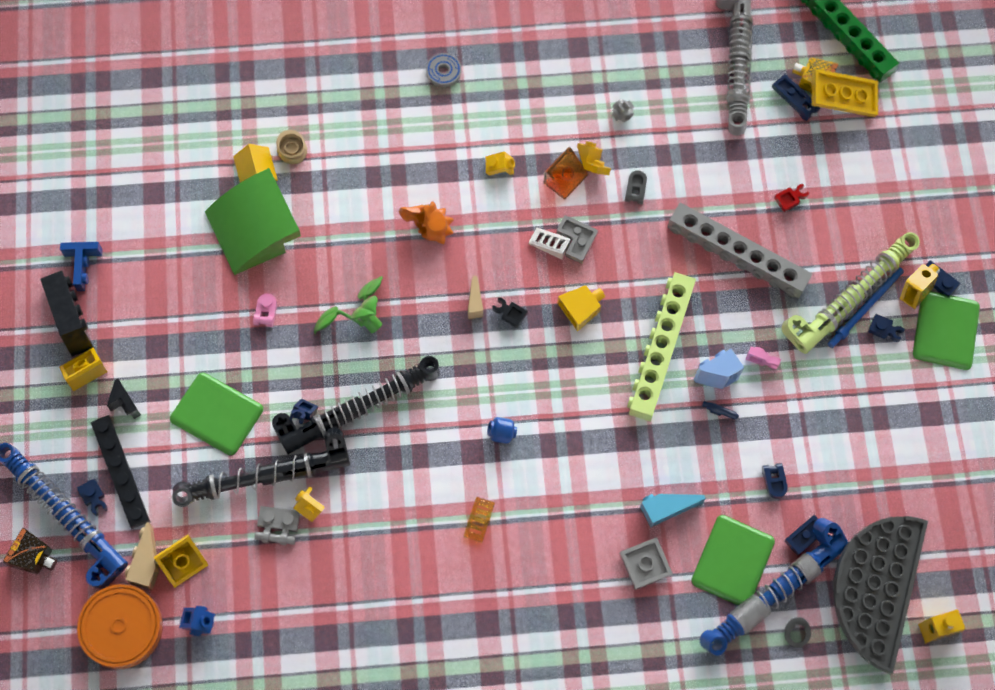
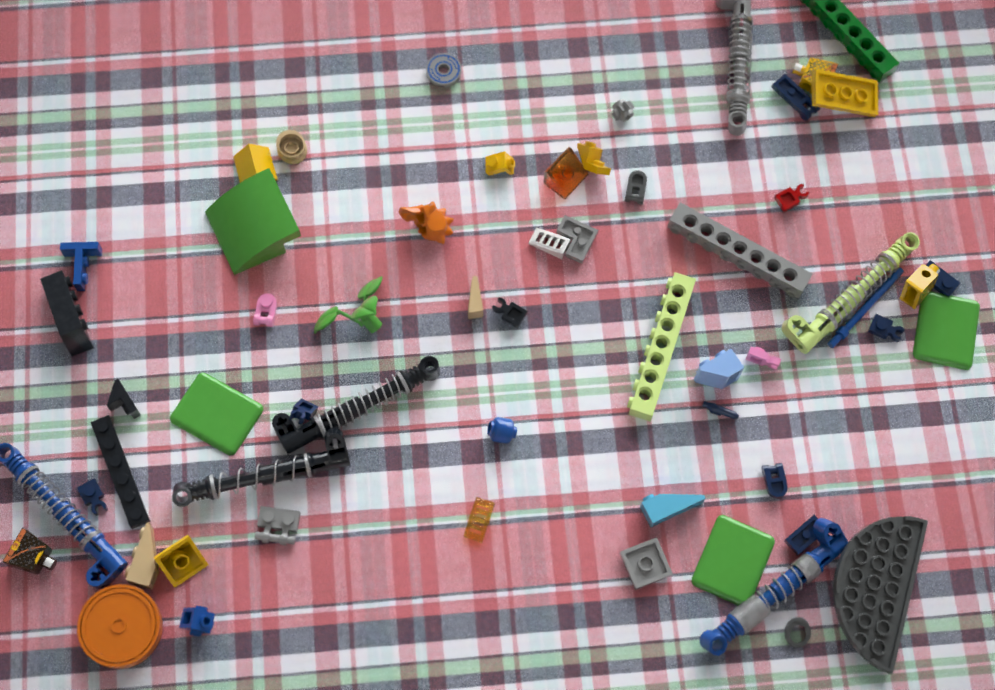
(83, 369): yellow slope -> none
(307, 505): yellow bracket -> none
(581, 305): yellow torso -> none
(944, 626): yellow torso -> none

